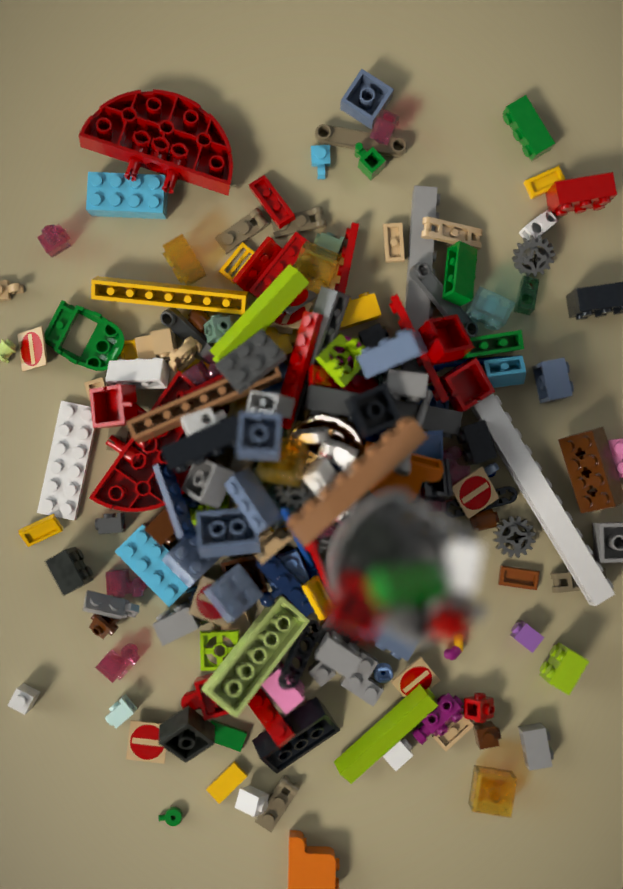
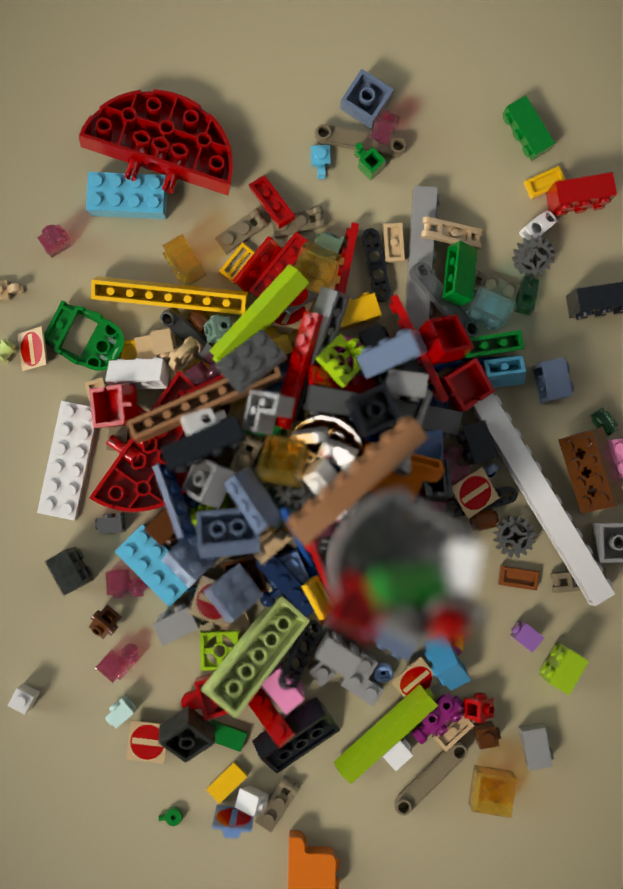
(40, 530): yellow tile -> none
(109, 605): light grey hinge -> none
(232, 821): none -> piece
(259, 436): sand blue brick -> none
(376, 265): none -> black beam
(430, 778): none -> dark tan piece
(446, 663): none -> dark azure brick
(496, 285): none -> dark tan plate
(604, 419): none -> clear green brick

